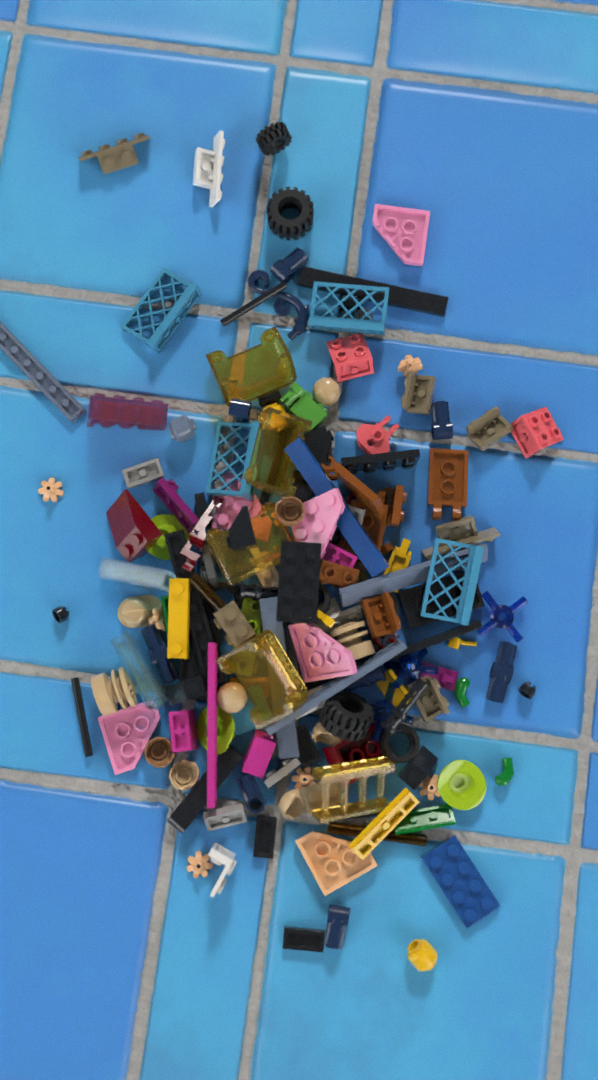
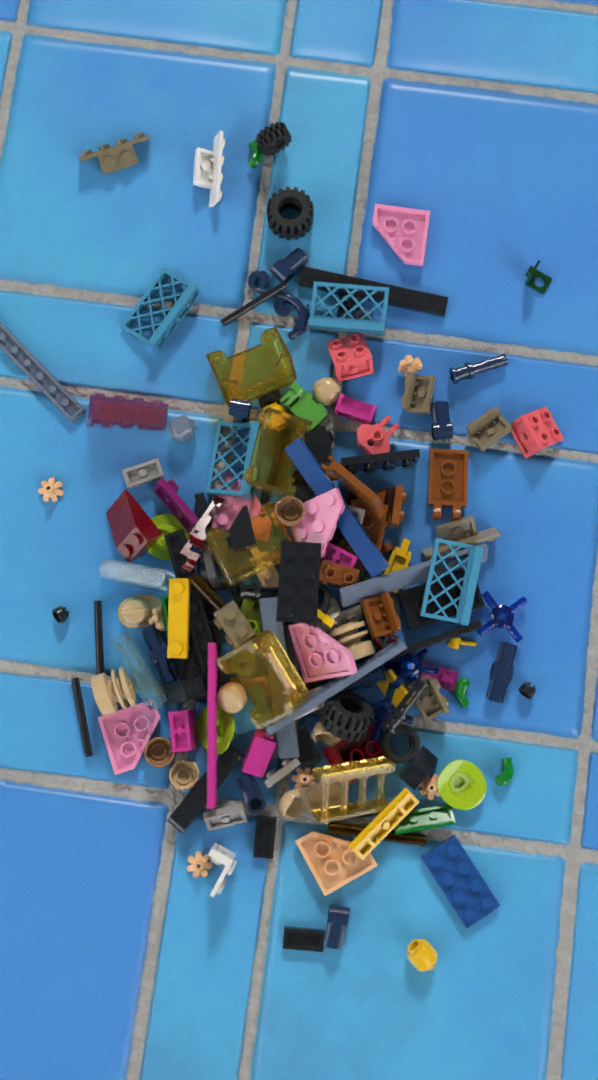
(99, 637): none -> black bar
(257, 155): none -> green arm
(354, 410): none -> dark pink hinge
(470, 370): none -> dark blue pin
(532, 274): none -> dark green bracket

